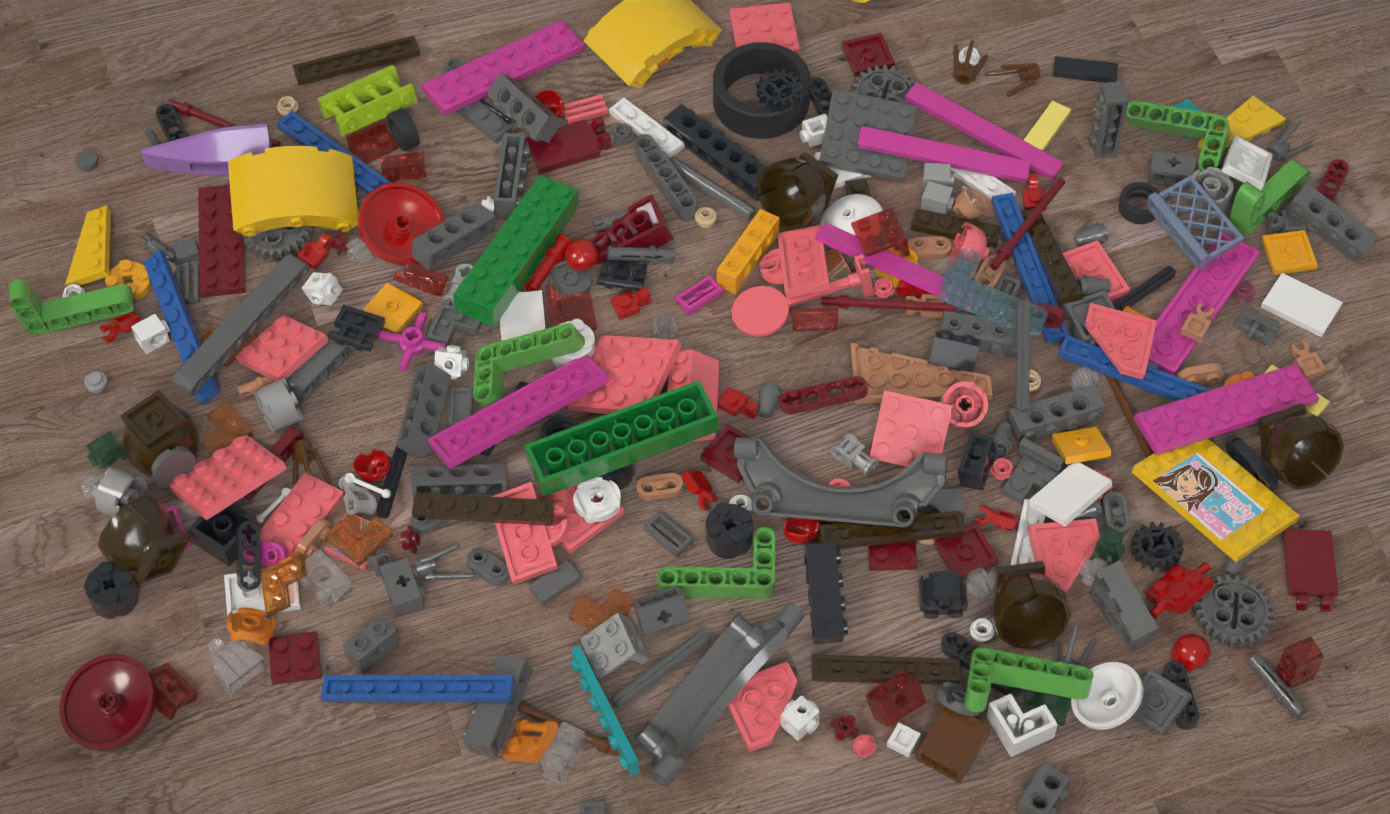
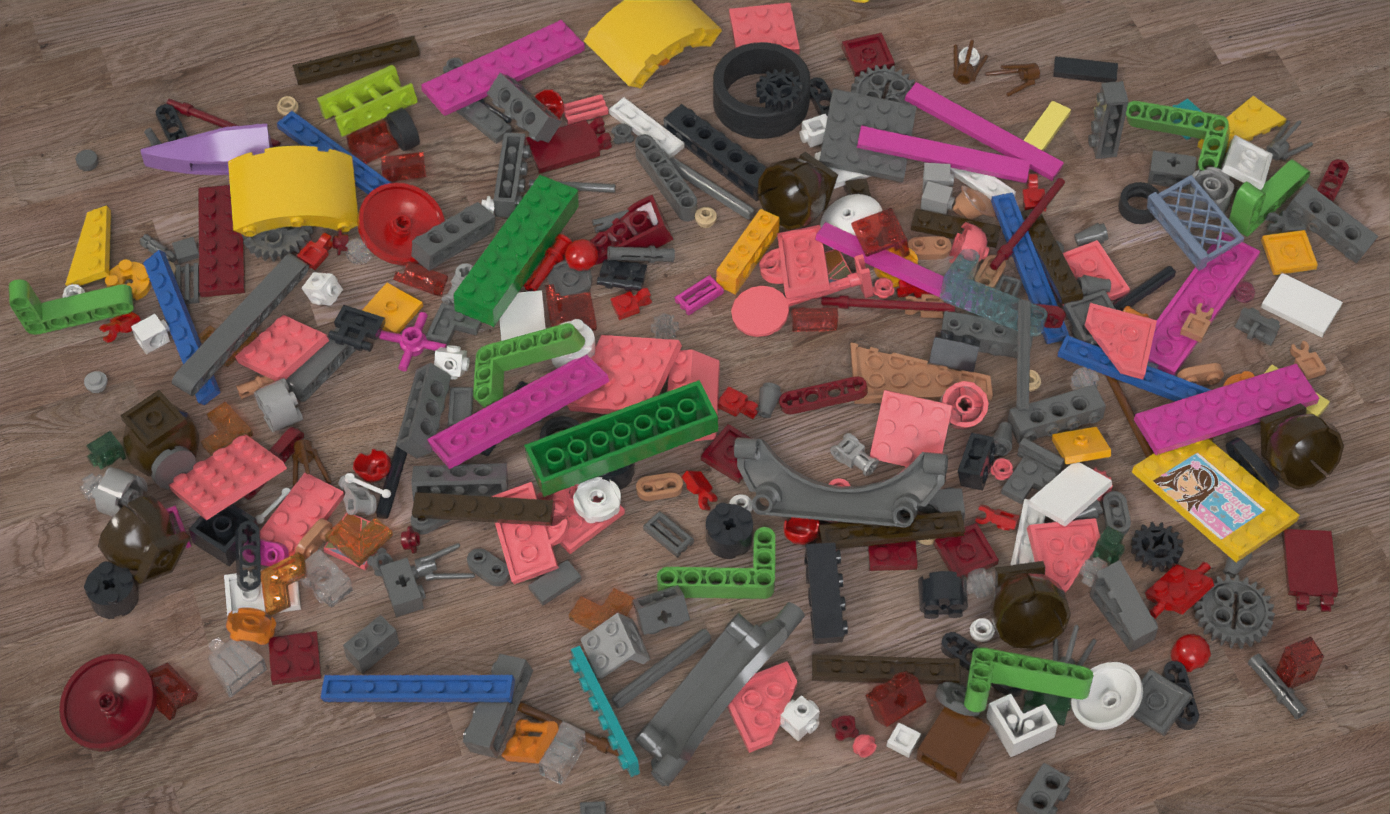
(582, 186): none -> dark grey bar

